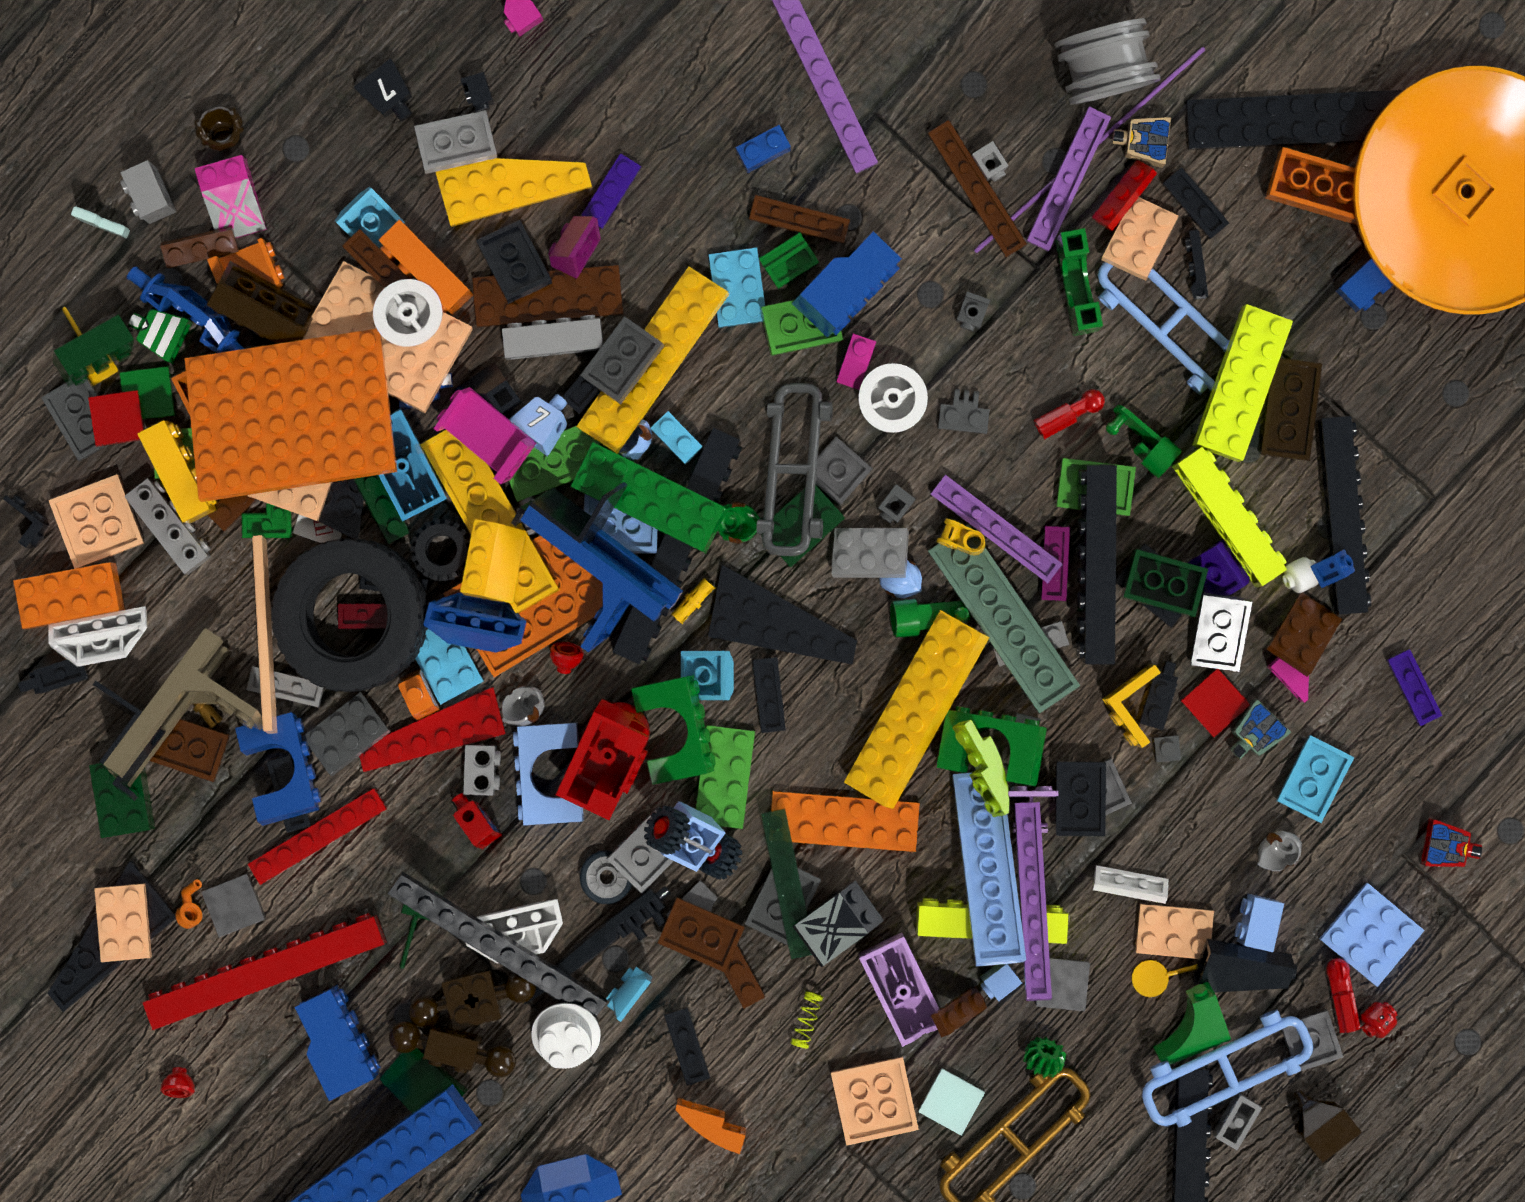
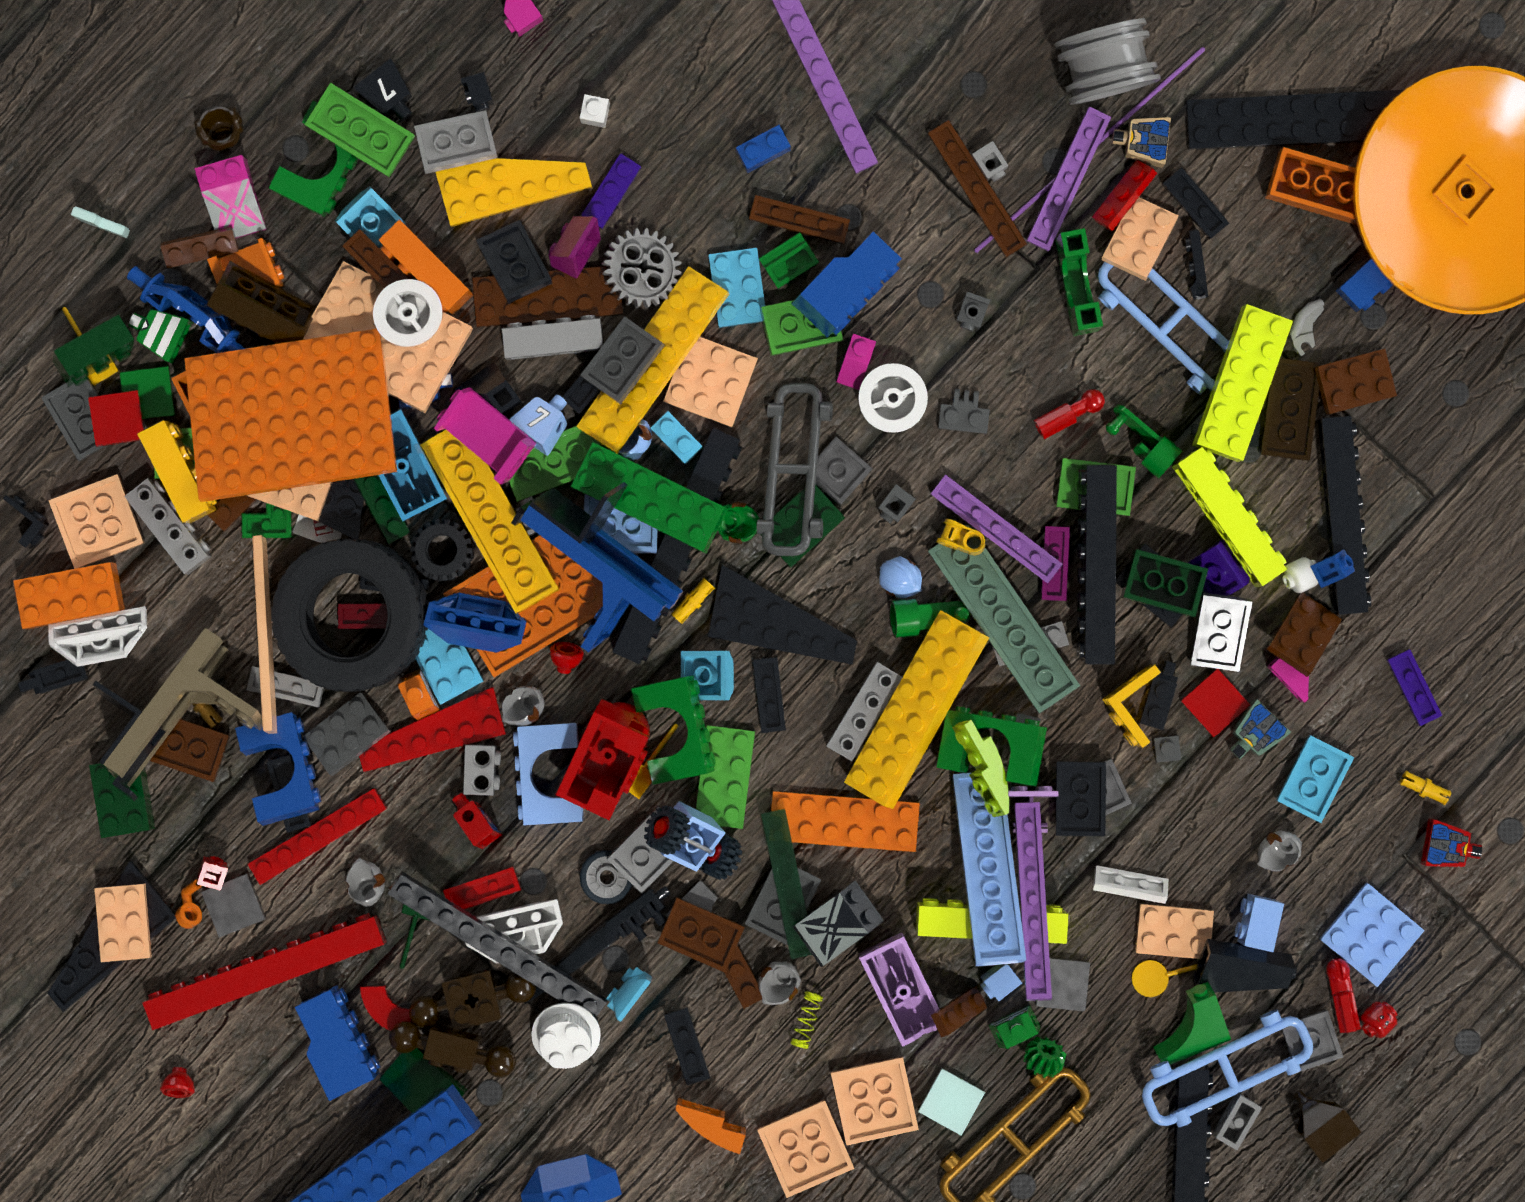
(148, 192): light grey brick -> none
(214, 869): none -> brick
(314, 194): none -> green arch
(359, 130): none -> bright green plate
(365, 882): none -> light grey hair
(382, 1007): none -> red tile
(484, 888): none -> red plate
(493, 561): yellow slope -> none
(594, 111): none -> white brick
(640, 290): none -> light grey gear
(643, 777): none -> yellow piece
(711, 381): none -> light nougat plate
(778, 983): none -> light grey hair
(805, 1148): none -> light nougat plate
(864, 712): none -> light grey brick
(870, 553): light grey plate -> none
(1015, 1028): none -> green torso
(1302, 326): none -> light grey piece
(1355, 381): none -> reddish brown plate
(1425, 787): none -> yellow pin

